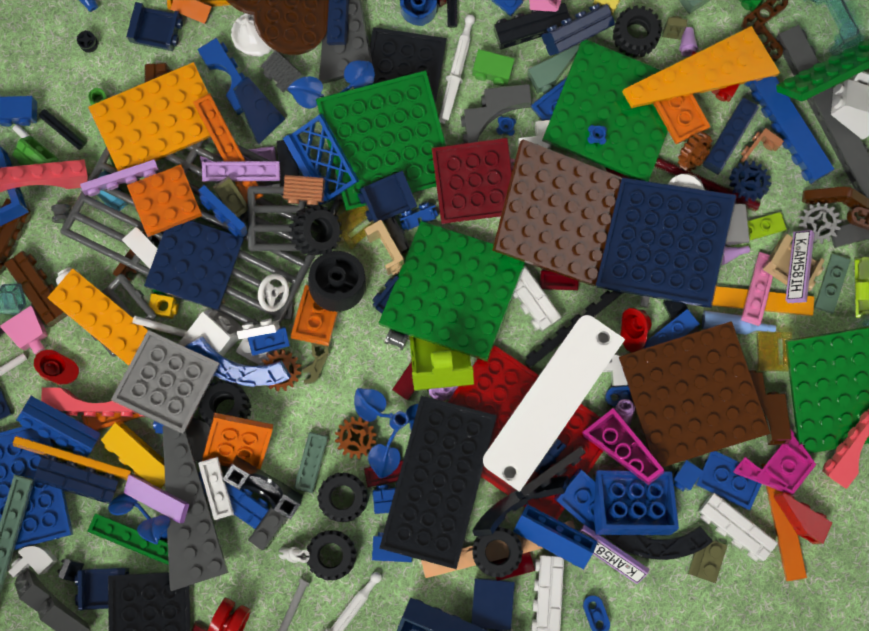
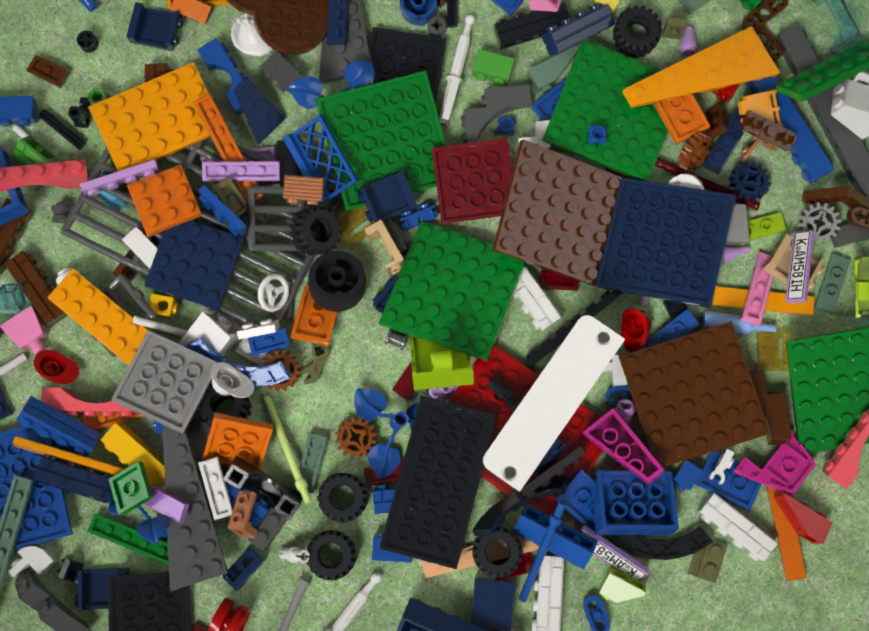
(48, 71): none -> reddish brown plate
(80, 114): none -> black bar
(131, 488): none -> green plate
(230, 381): none -> white piece
(241, 514): none -> nougat bracket
(243, 568): none -> dark blue hinge
(301, 484): none -> yellowish green bar
(436, 31): none -> dark grey wheel
(501, 392): none -> black bar
(554, 520): none -> blue bar
(620, 586): none -> slope
(717, 120): none -> reddish brown plate
(724, 461): none -> white plate
(761, 105): none -> light orange plate
(768, 131): none -> reddish brown plate

